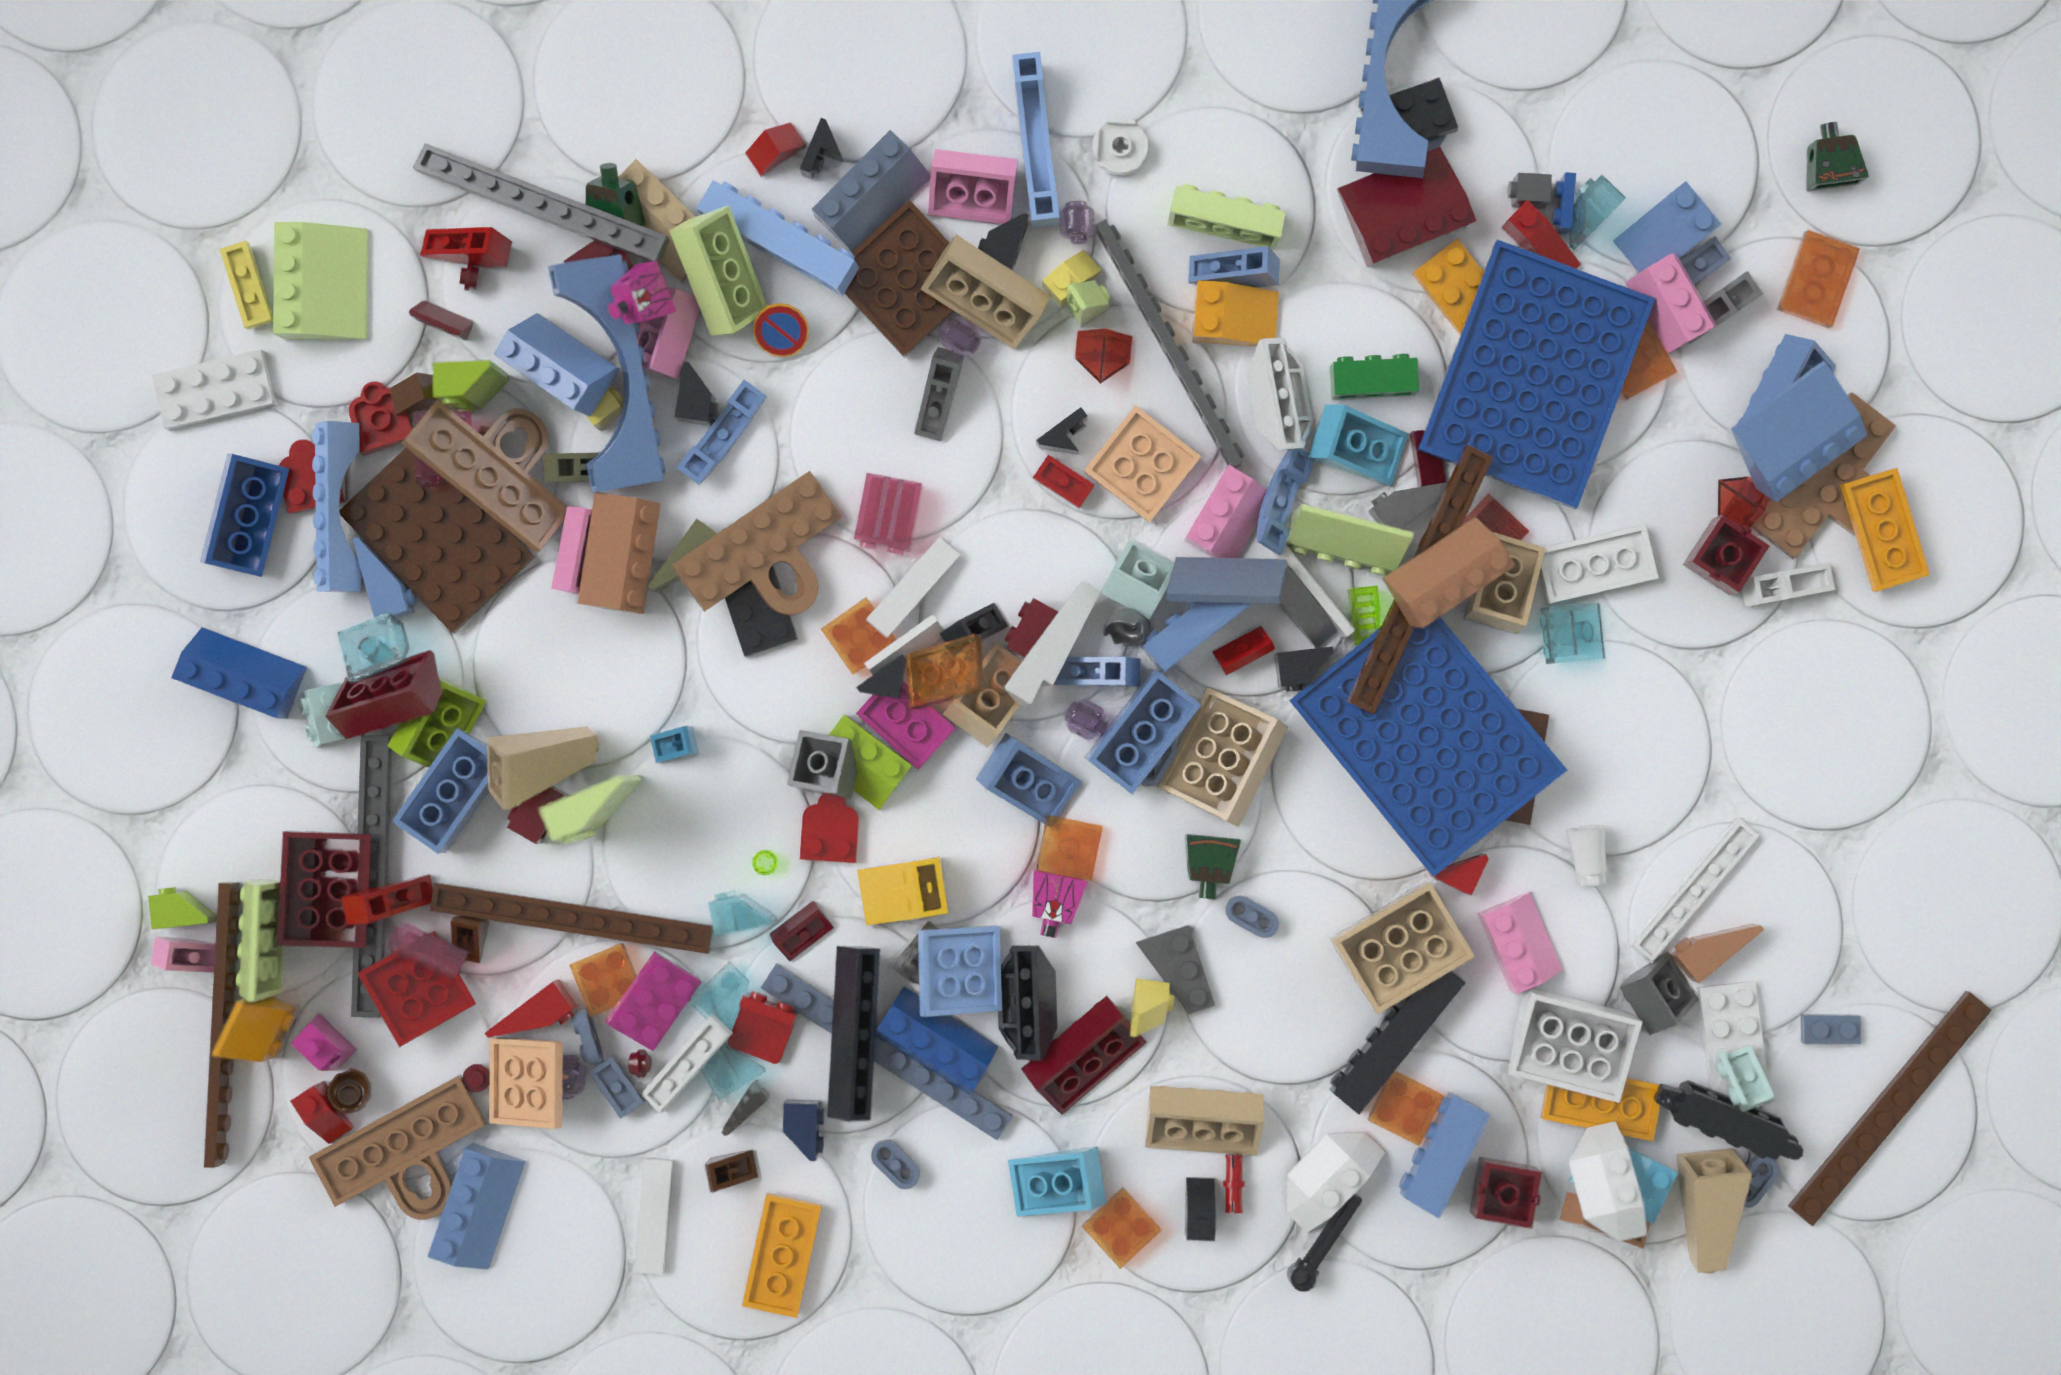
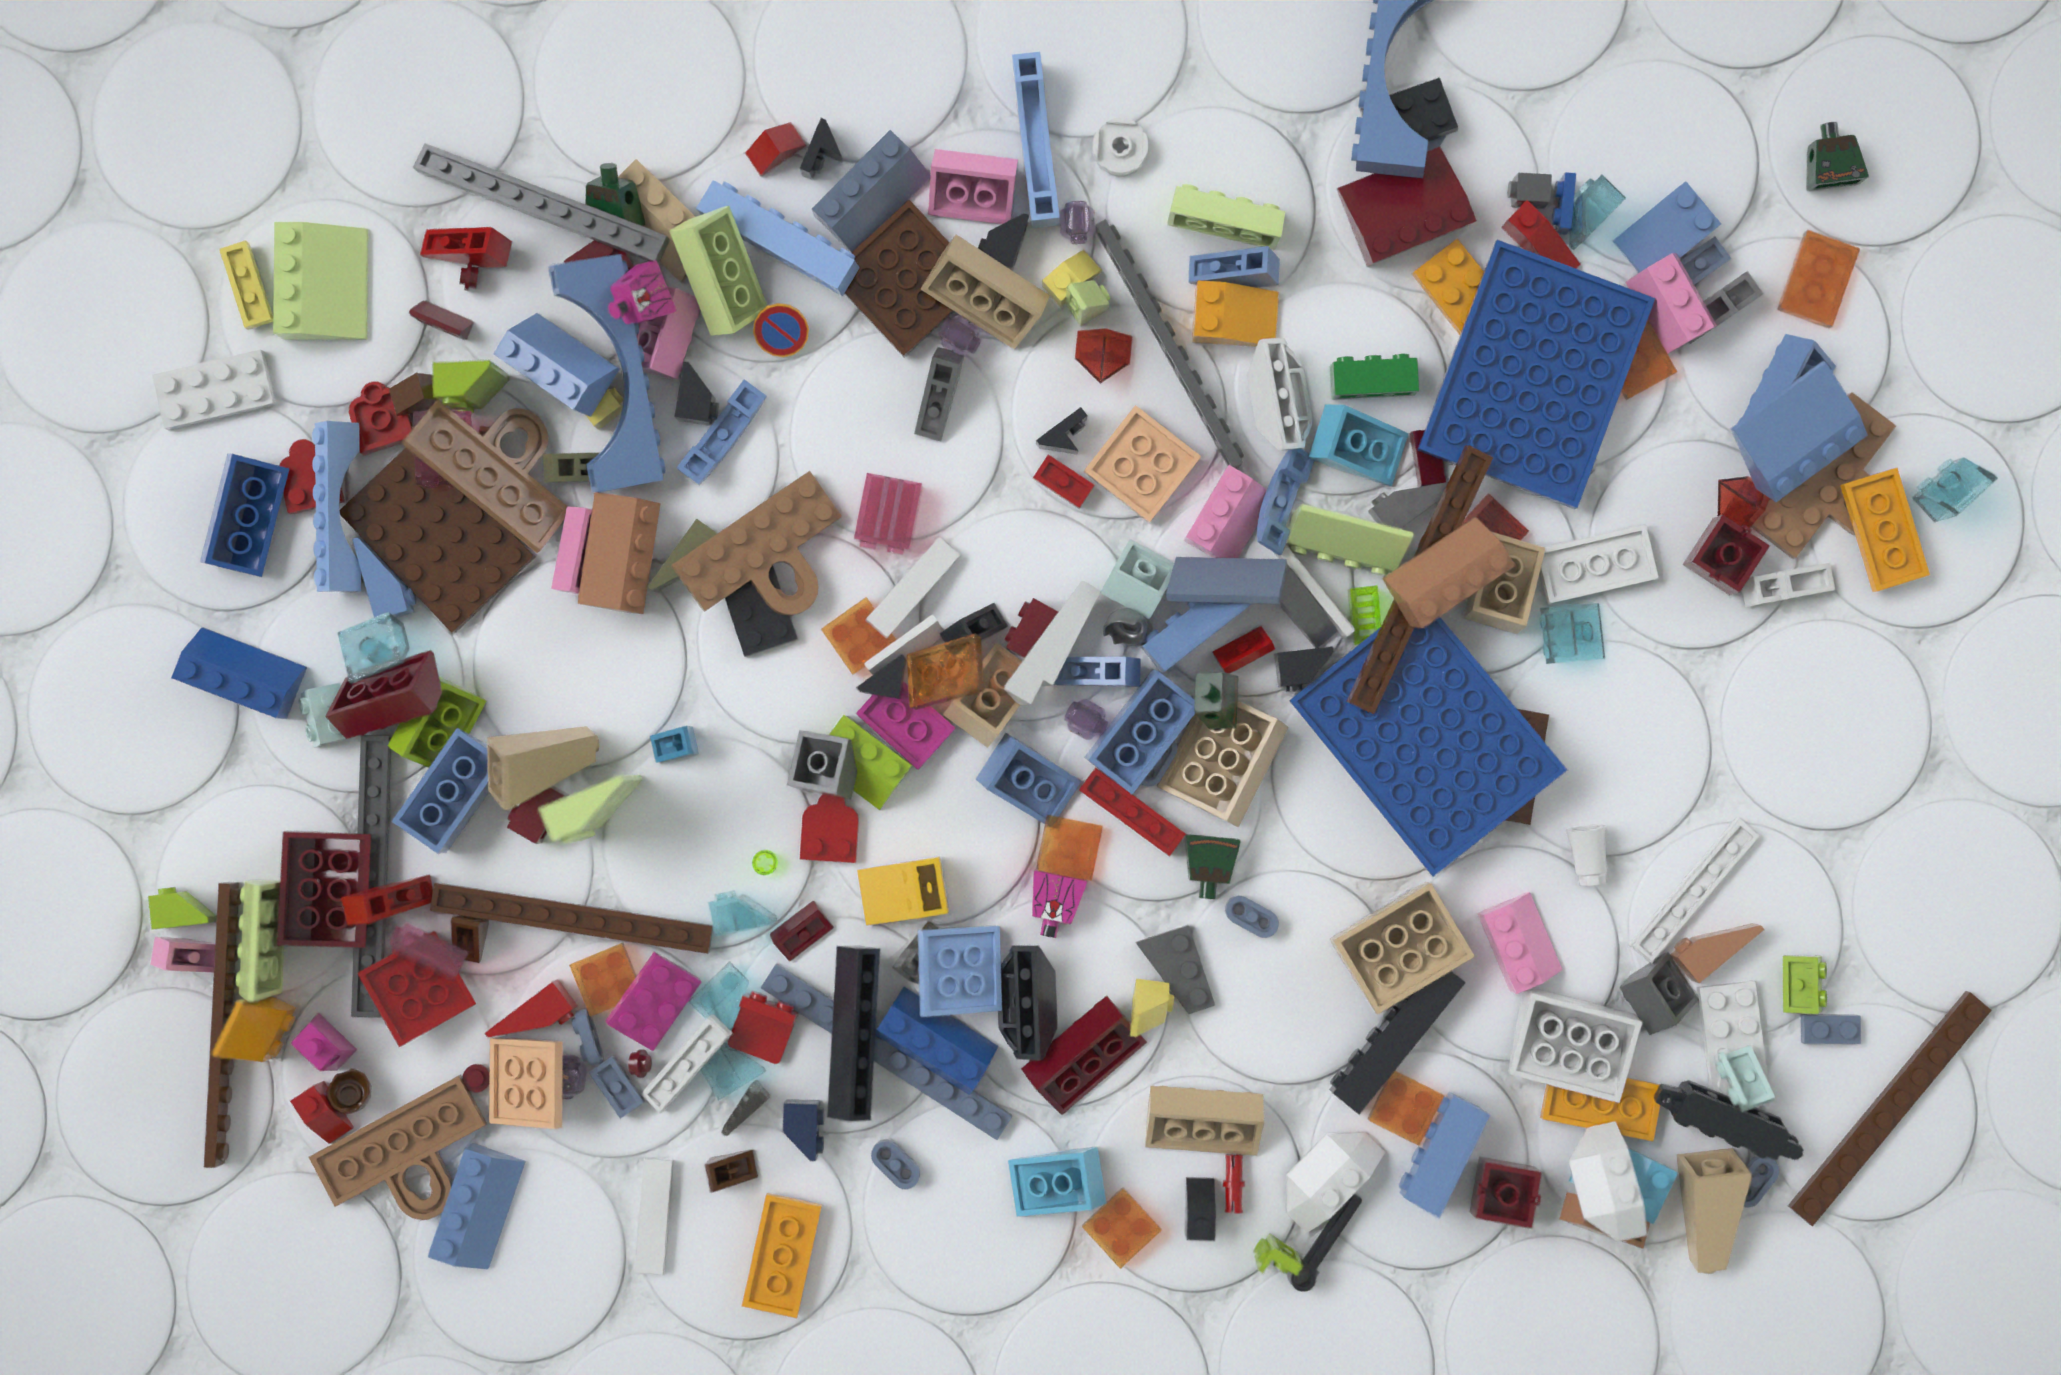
(1132, 811): none -> red plate
(1217, 695): none -> torso
(1284, 1256): none -> lime bracket
(1463, 874): red slope -> none
(1804, 984): none -> lime bracket
(1952, 488): none -> clear light blue slope

